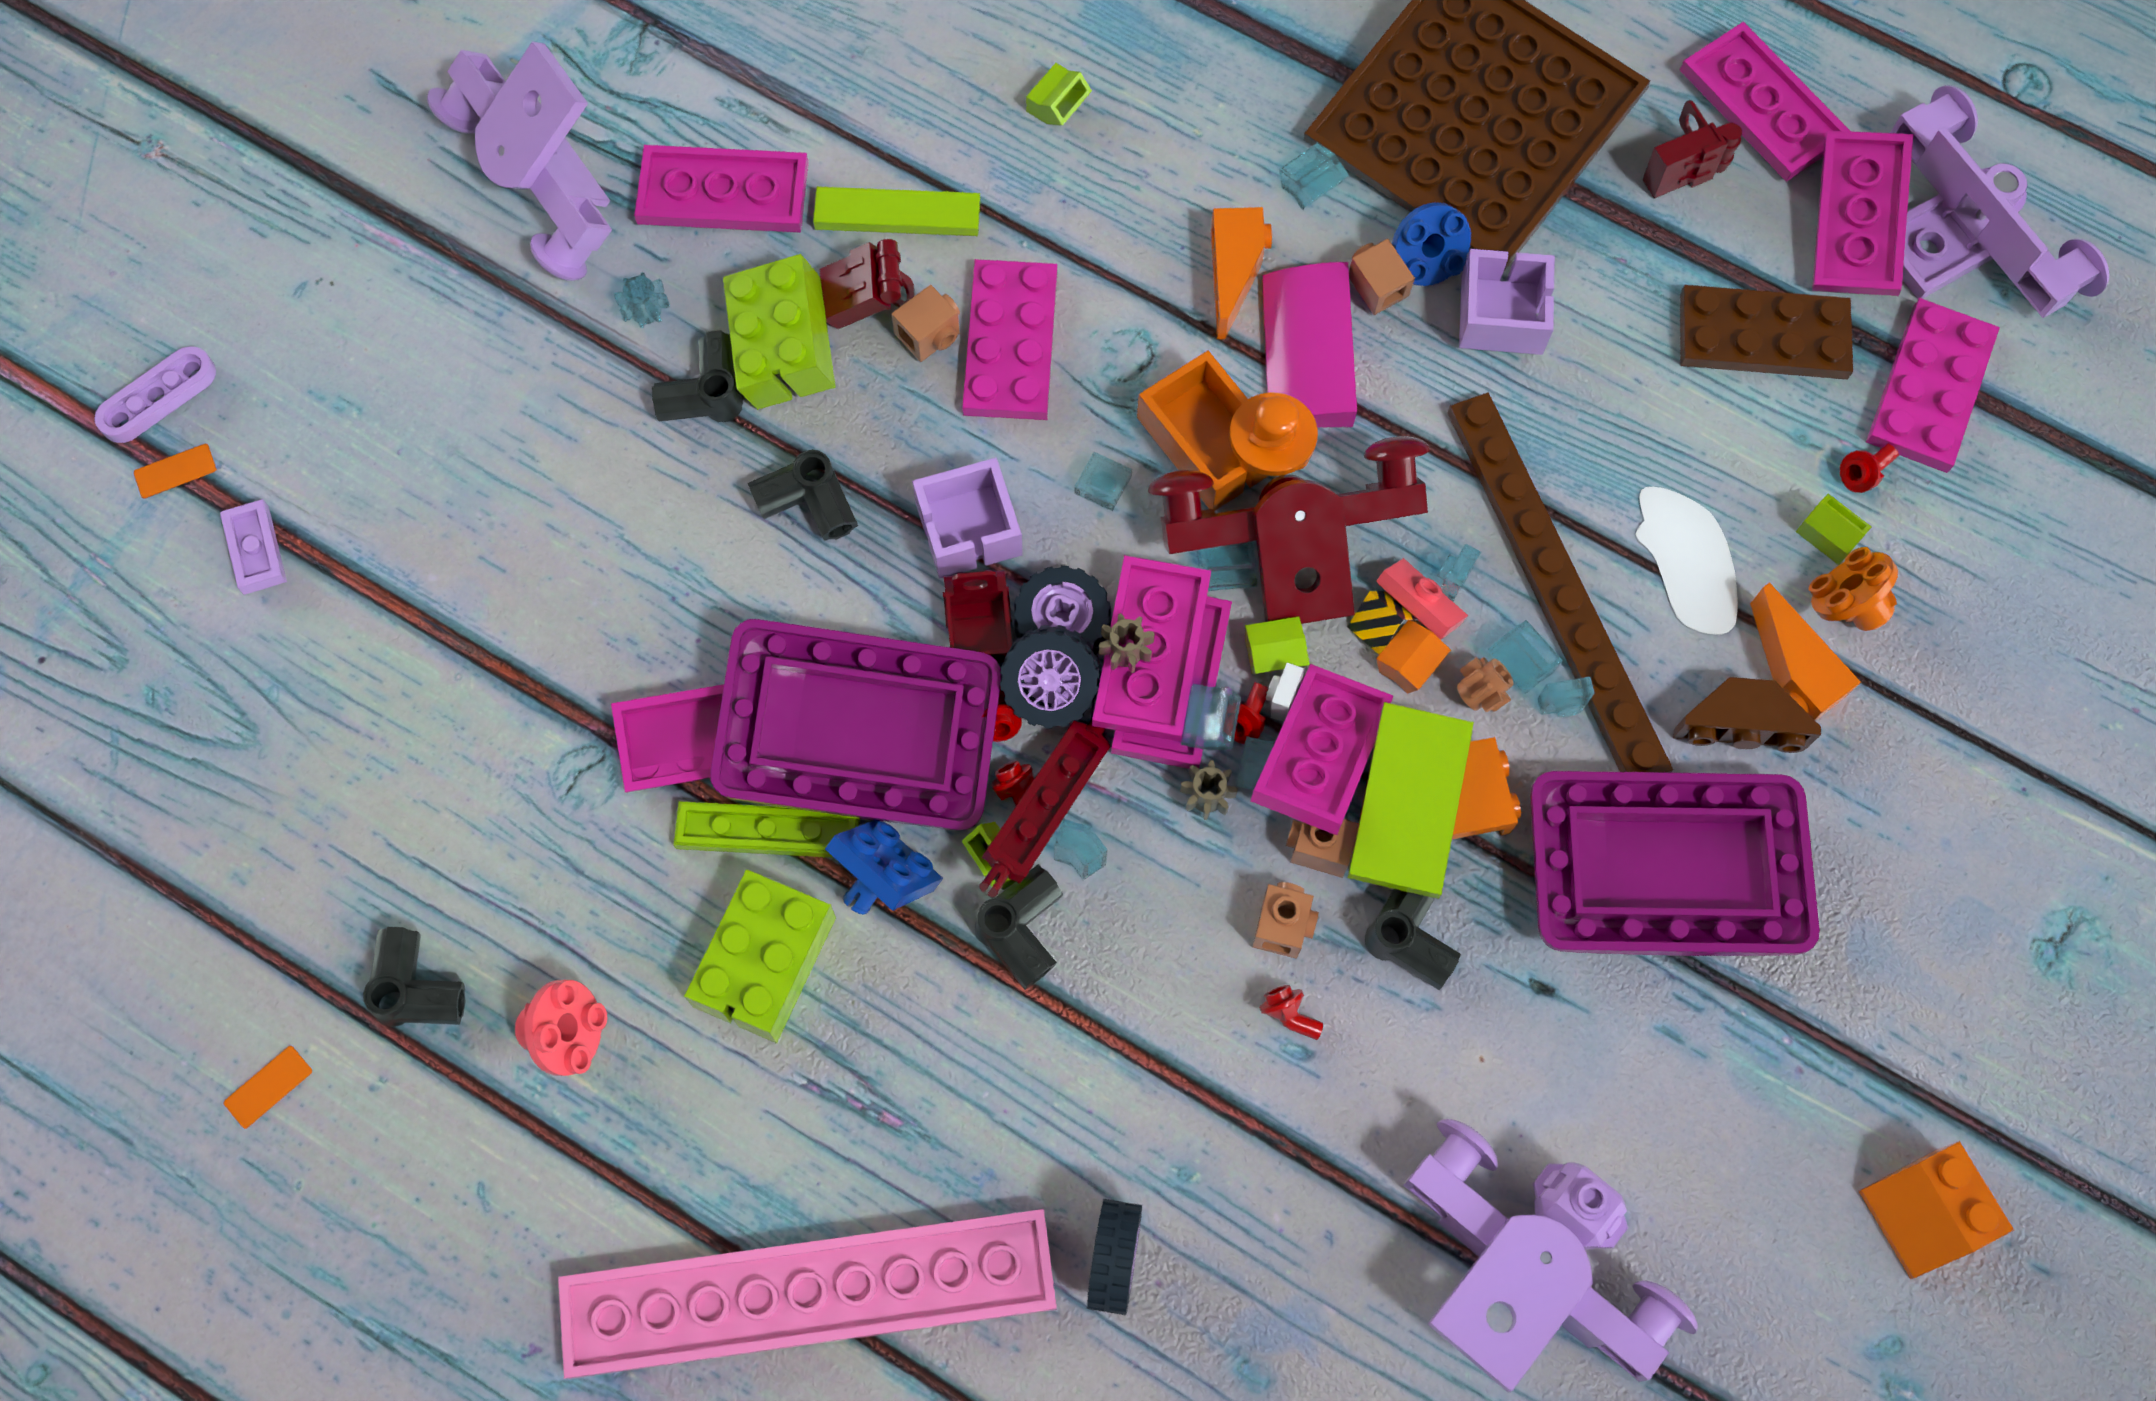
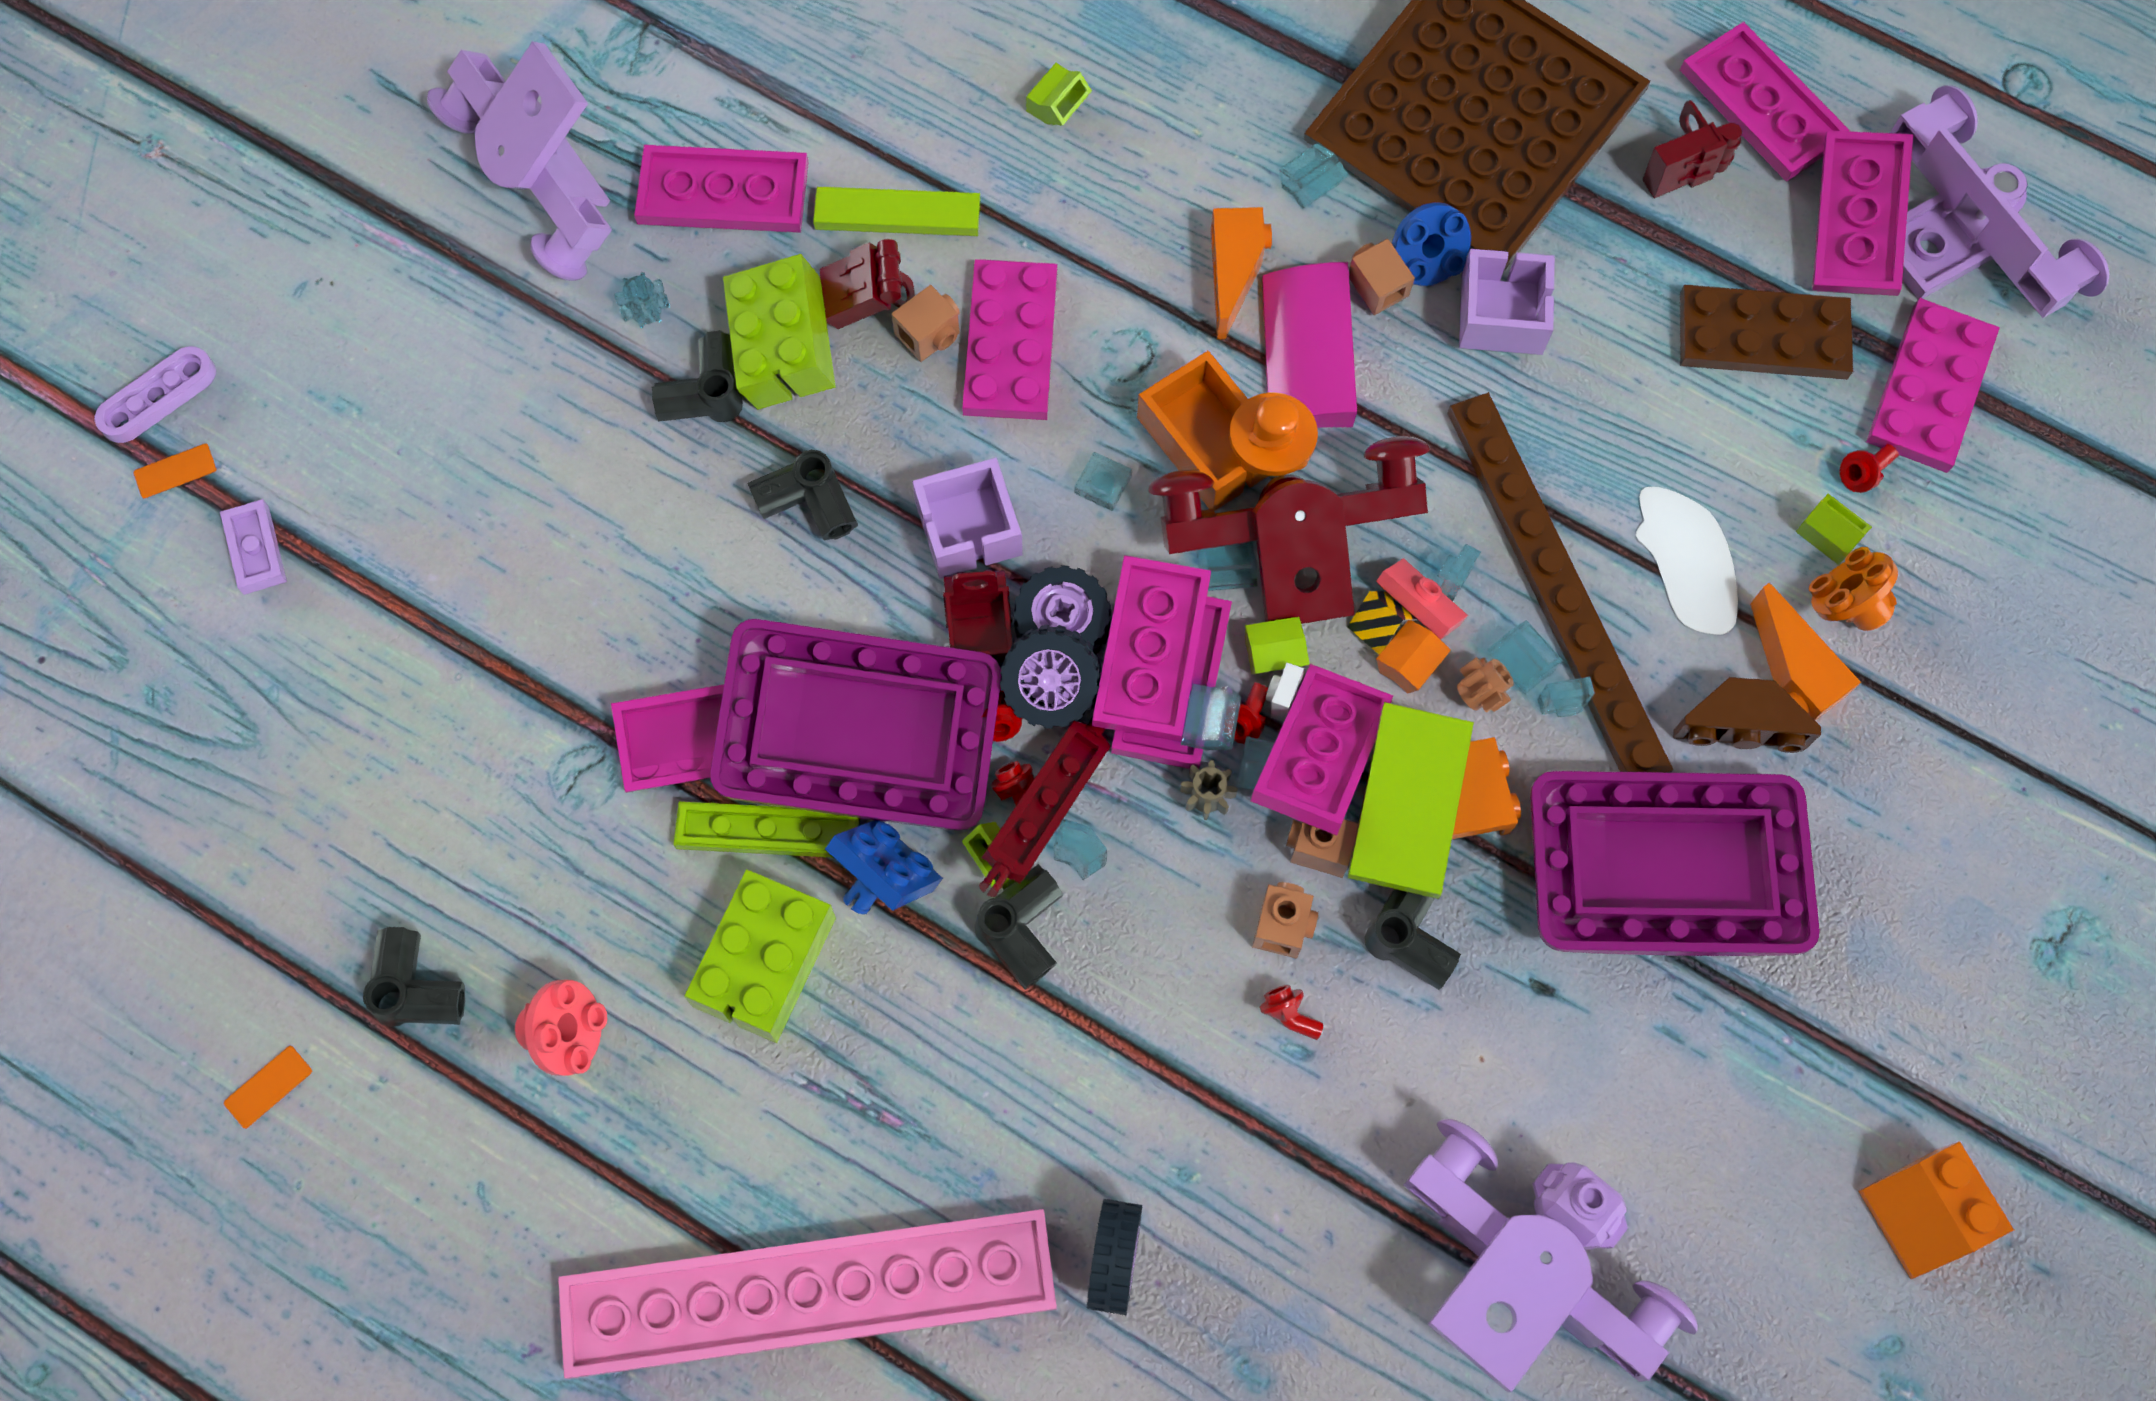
(1120, 633): dark tan gear -> none

